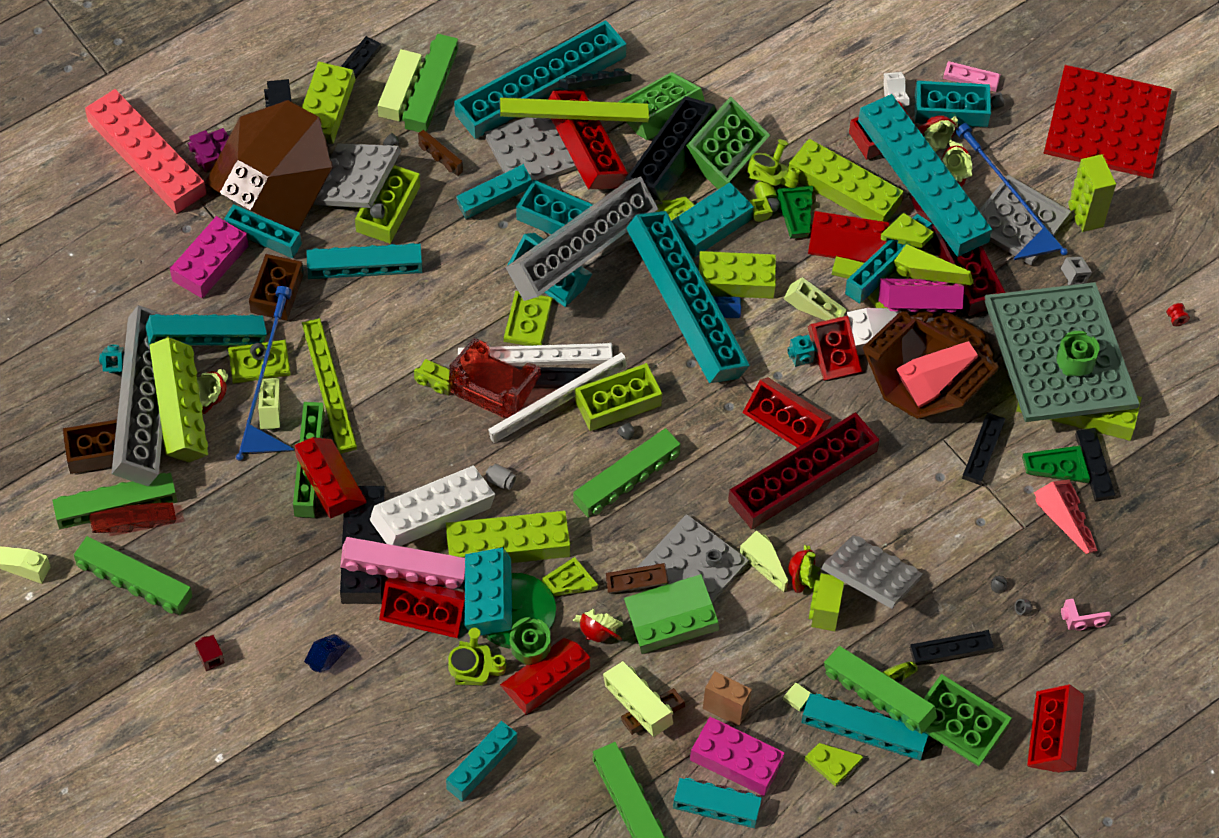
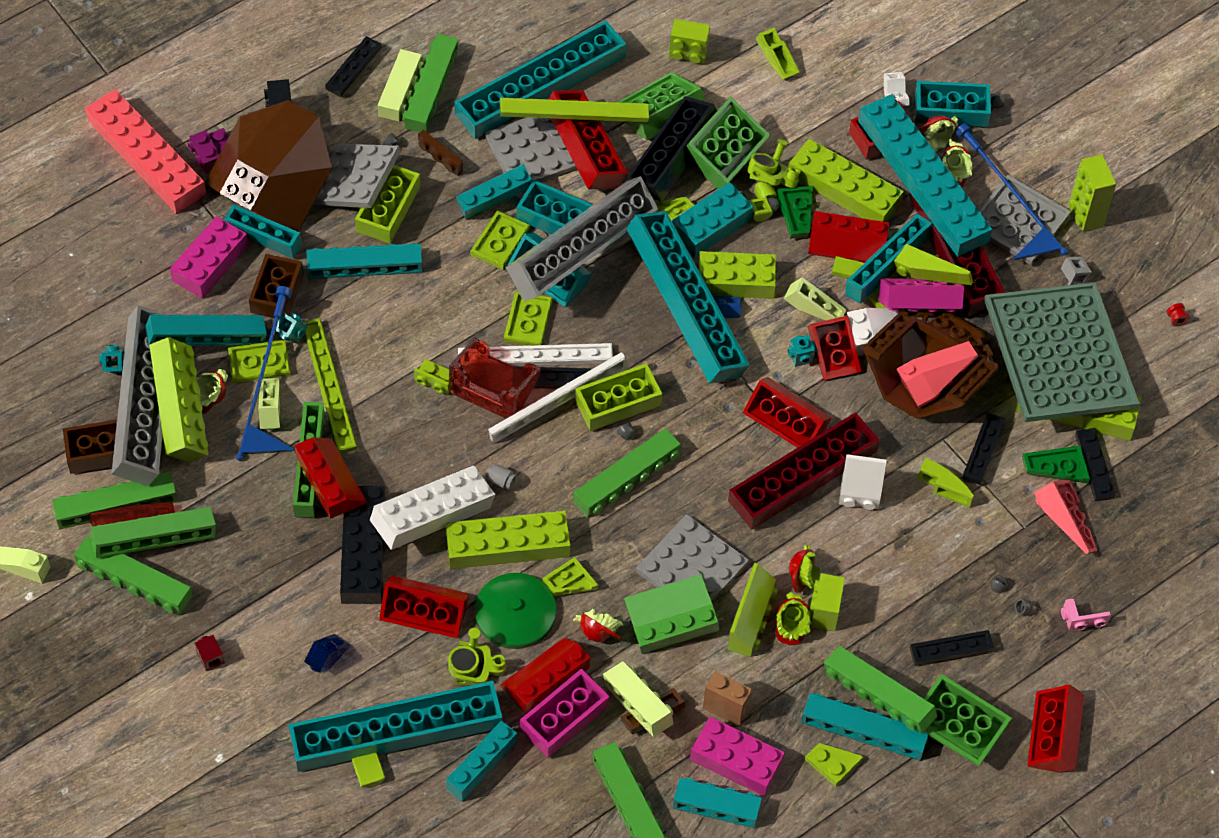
(153, 532): none -> bright green brick
(253, 351): dark grey hinge -> none
(291, 327): none -> teal brick
(329, 96): lime brick -> none
(368, 770): none -> lime slope
(377, 211): dark grey hinge -> none
(395, 725): none -> teal brick
(402, 563): bright pink brick -> none
(488, 591): teal brick -> none
(499, 240): none -> lime tile
(531, 629): bright green brick -> none
(564, 713): none -> dark pink brick
(593, 80): black plate -> none
(637, 578): reddish brown plate -> none
(689, 41): none -> lime brick
(713, 558): dark grey hinge -> none
(752, 611): none -> lime slope
(764, 559): yellowish green slope -> none
(777, 53): none -> lime slope
(792, 620): none -> lime hair
(796, 696): yellowish green tile -> none
(862, 482): none -> white slope
(872, 571): light grey plate -> none
(901, 670): lime brick -> none
(907, 232): lime wing -> none
(945, 483): none -> lime slope
(967, 74): bright pink tile -> none
(1077, 353): bright green brick -> none
(1110, 118): red plate -> none

